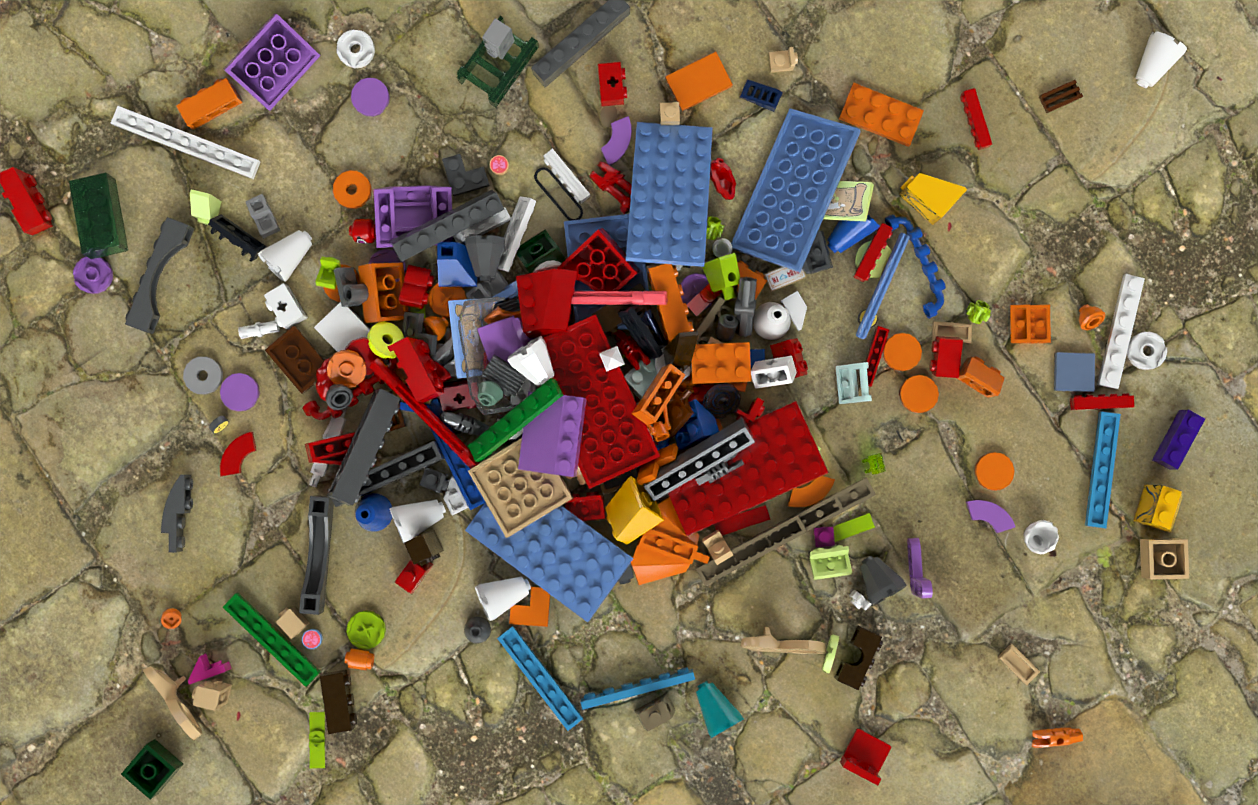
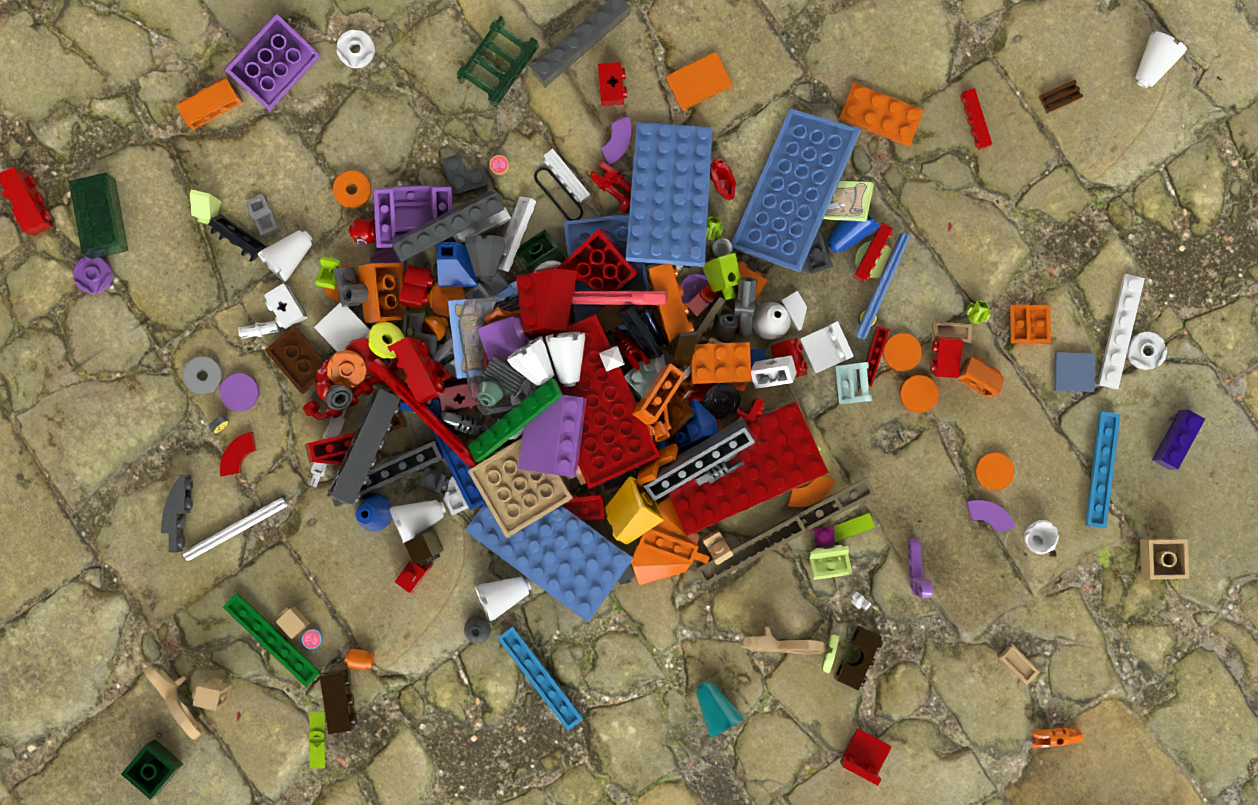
(144, 311): dark grey arch -> none
(171, 618): orange tile -> none
(185, 142): white plate -> none
(203, 669): dark pink slope -> none
(234, 529): none -> white axle
(315, 581): dark grey arch -> none
(366, 629): lime tile -> none
(370, 97): medium lavender tile -> none
(498, 39): light grey brick -> none
(534, 614): orange tile -> none
(567, 355): none -> white cone
(628, 689): dark azure plate -> none
(655, 712): dark tan torso -> none
(669, 113): tan brick -> none
(743, 520): red piece -> none
(765, 104): dark blue slope -> none
(783, 60): tan bracket -> none
(783, 277): white tile -> none
(826, 347): none -> white bracket
(876, 463): clear neon green tile -> none
(880, 580): dark grey cone -> none
(921, 252): blue bar -> none
(931, 196): yellow slope -> none
(1090, 317): orange brick -> none
(1101, 402): red piece -> none
(1158, 507): yellow slope -> none

